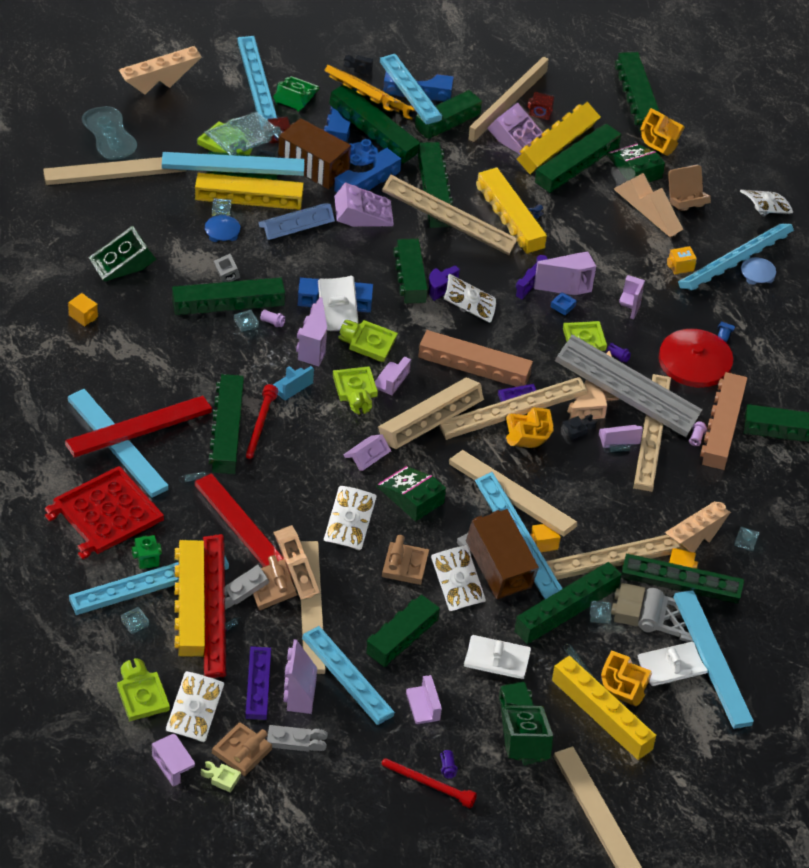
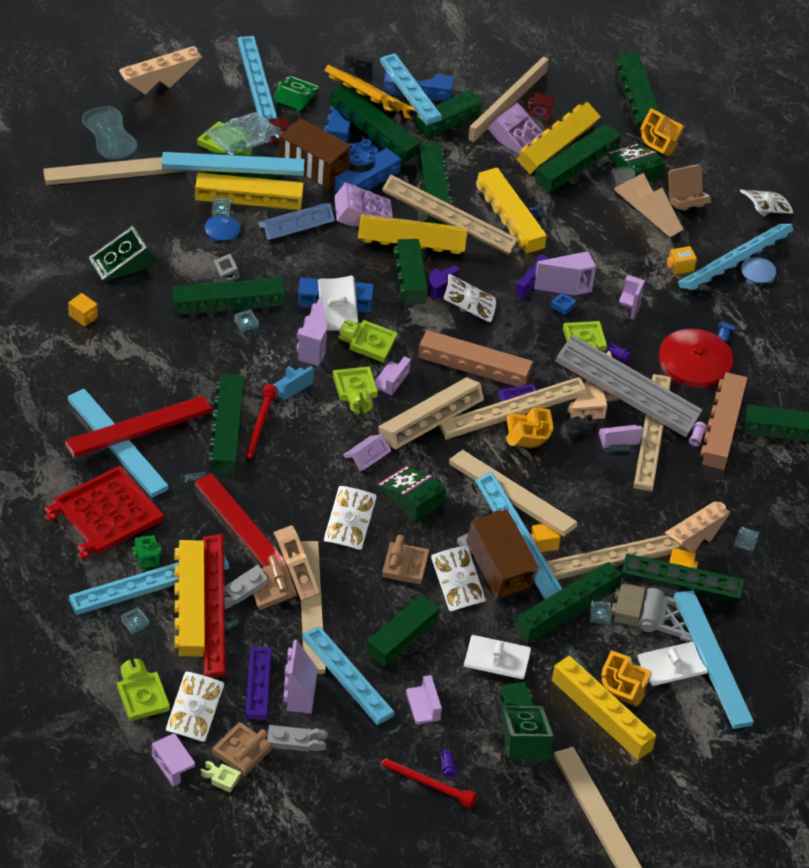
(273, 318): lavender pin -> none
(430, 235): none -> yellow brick

